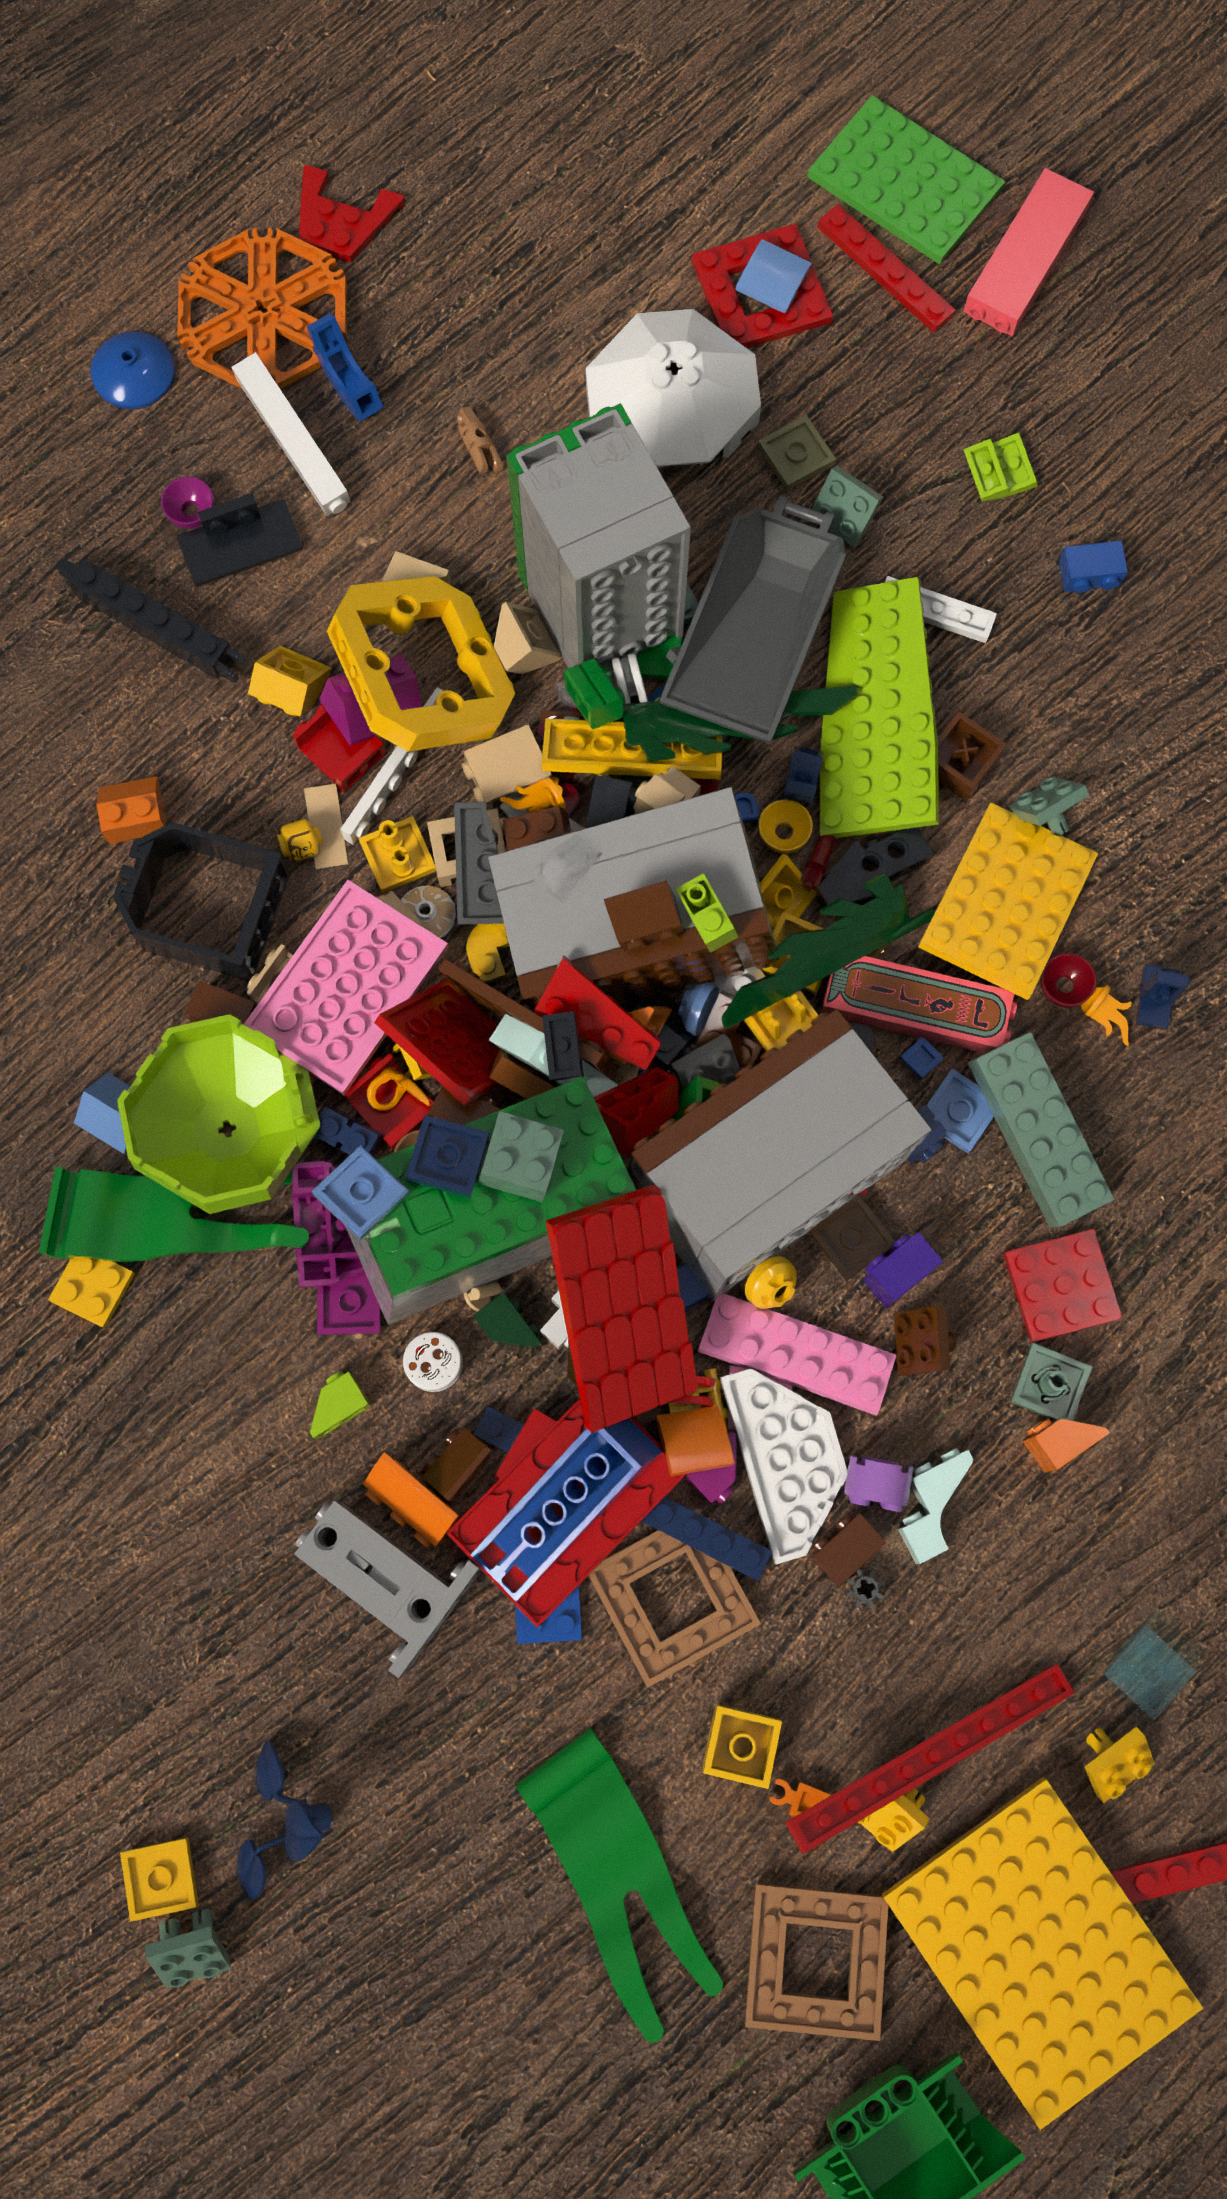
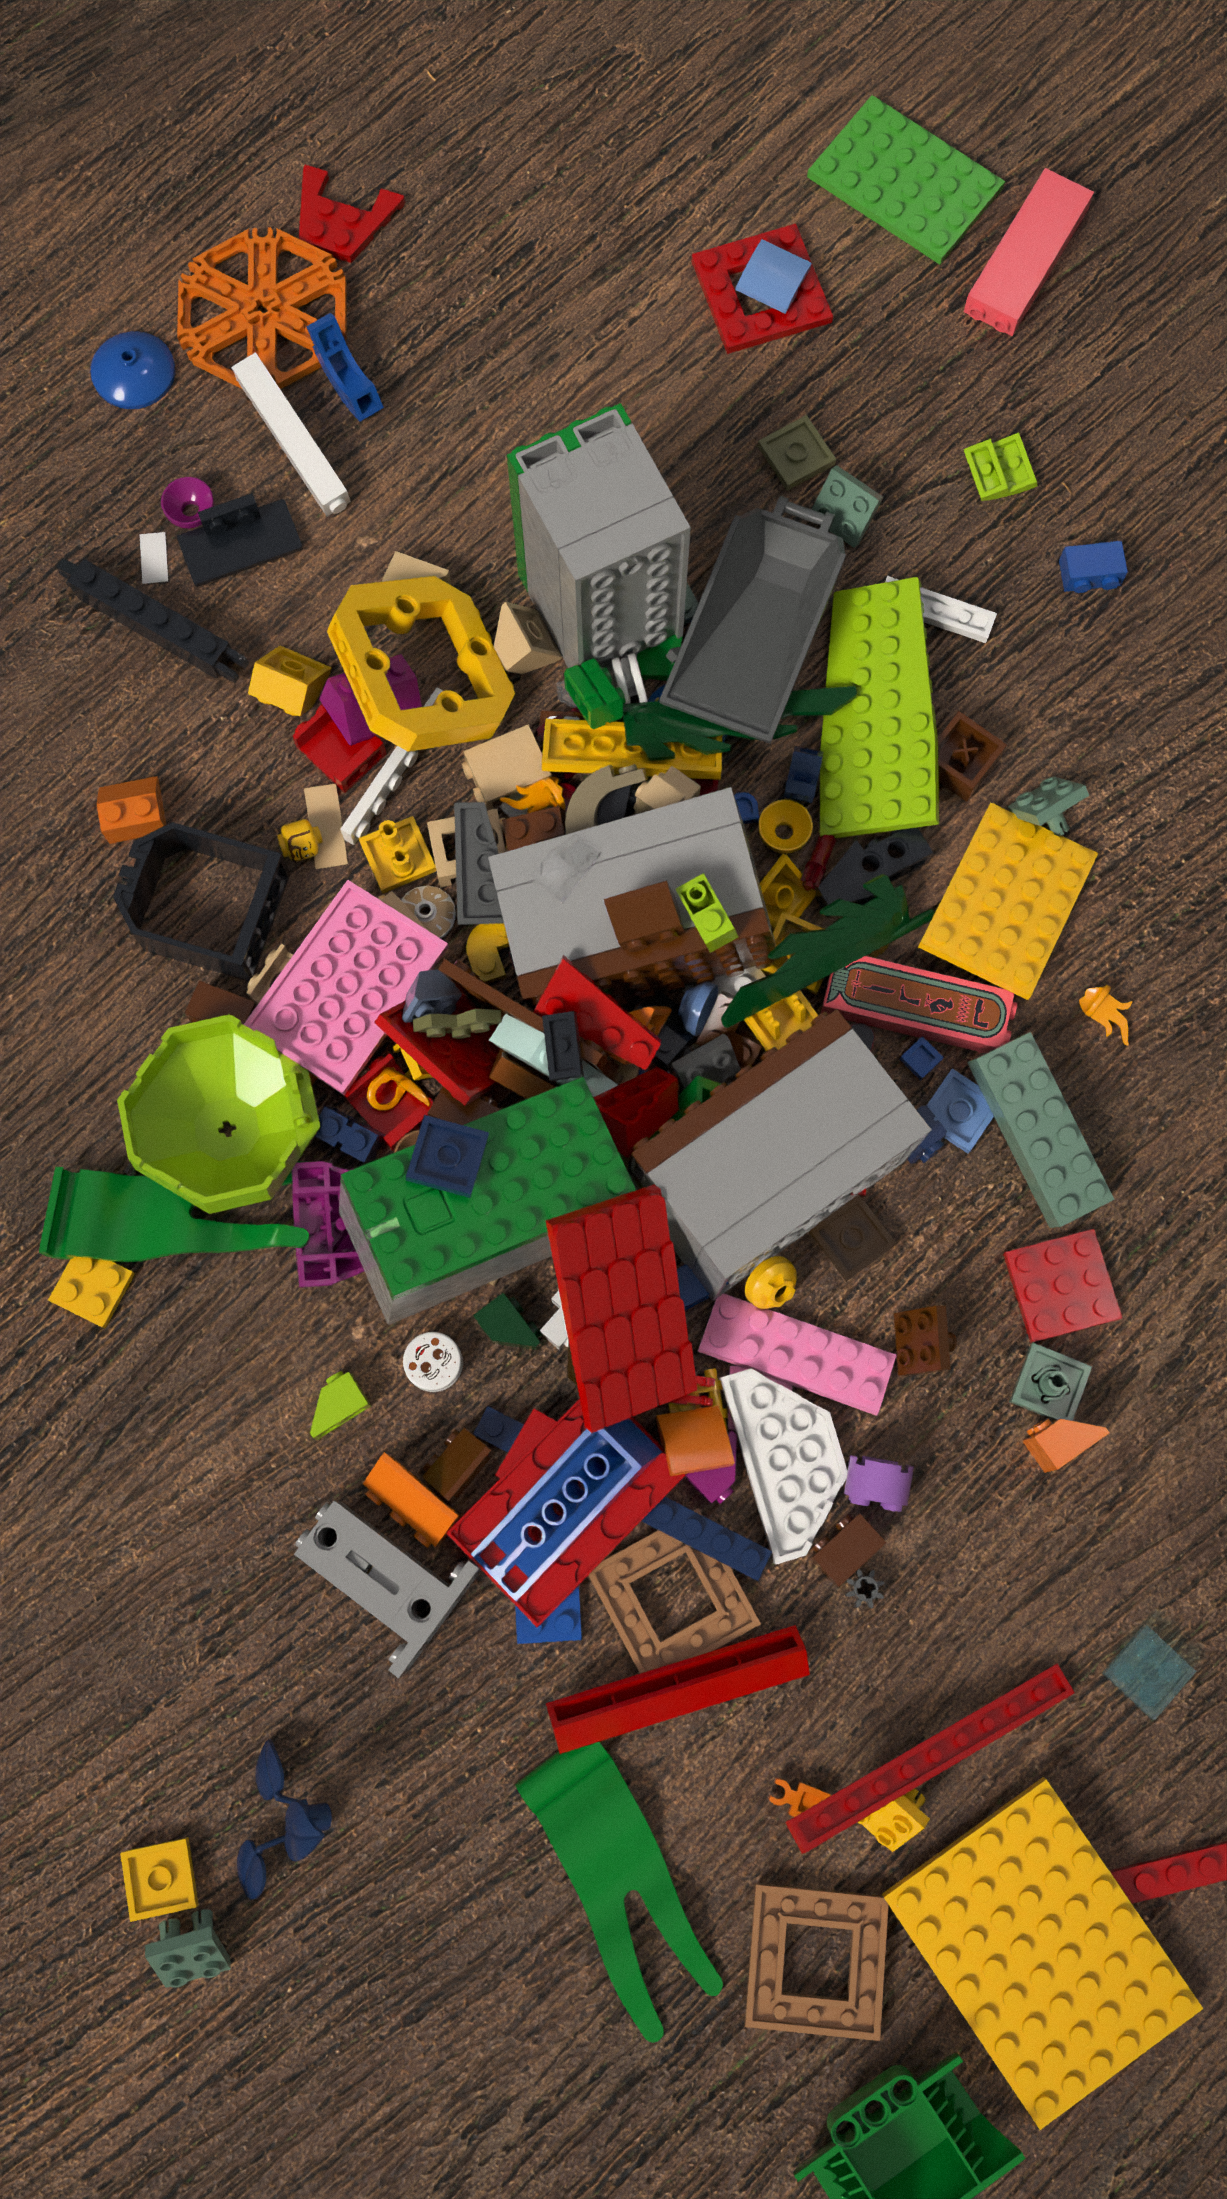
(100, 1113): medium blue slope -> none
(153, 557): none -> white sticker
(348, 1308): magenta plate -> none
(360, 1192): medium blue plate -> none
(430, 995): none -> sand blue slope
(458, 1025): none -> olive plate
(478, 441): medium nougat hinge -> none
(480, 1296): tan plate -> none
(520, 1156): sand green brick -> none
(590, 793): none -> dark tan arch
(678, 1689): none -> red brick
(684, 414): white windscreen -> none
(741, 1746): yellow brick -> none
(886, 268): red plate -> none
(905, 1267): dark purple brick -> none
(933, 1490): light aqua arch -> none
(1075, 969): dark red piece -> none
(1117, 1762): yellow plate -> none
(1157, 992): dark blue bracket -> none

